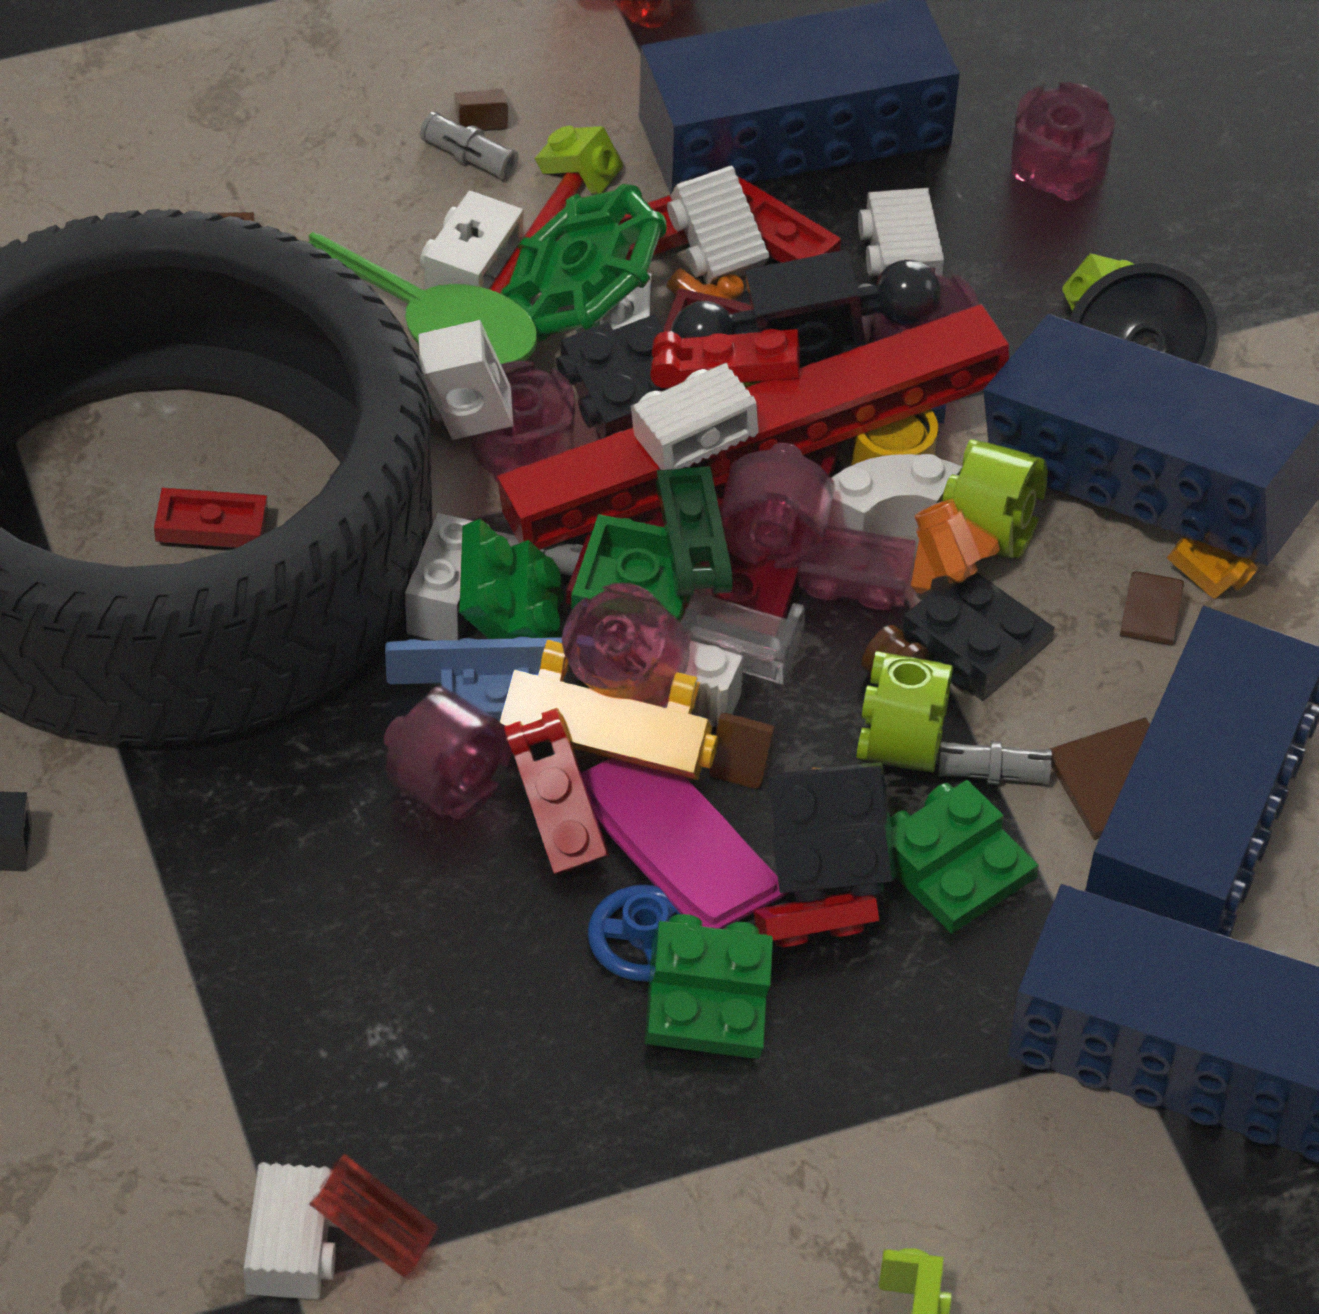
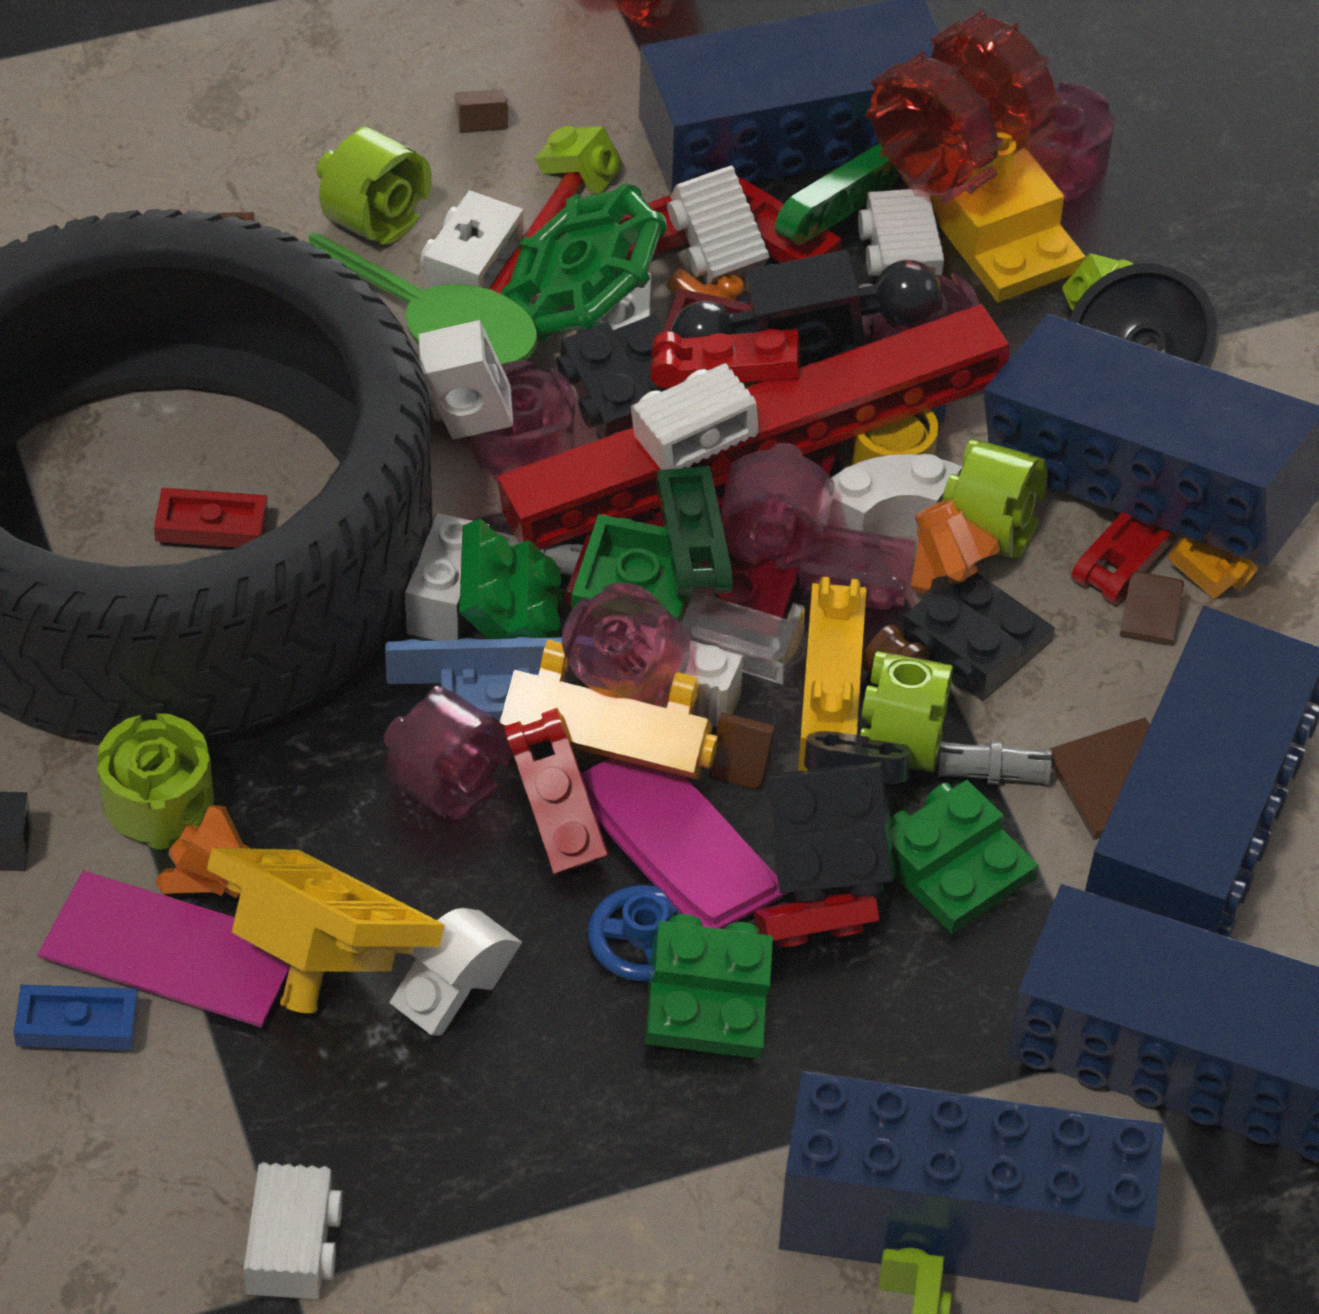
(76, 1017): none -> blue plate
(154, 778): none -> lime brick
(164, 949): none -> dark pink piece
(192, 855): none -> orange rock
(317, 918): none -> yellow brick
(370, 1222): clear red tile -> none
(373, 185): none -> lime brick
(469, 145): light grey pin -> none
(469, 956): none -> white brick
(833, 660): none -> yellow brick
(835, 196): none -> green beam
(838, 749): none -> black beam
(945, 111): none -> clear red piece
(973, 1180): none -> dark blue brick
(1011, 226): none -> yellow brick
(1127, 545): none -> red plate

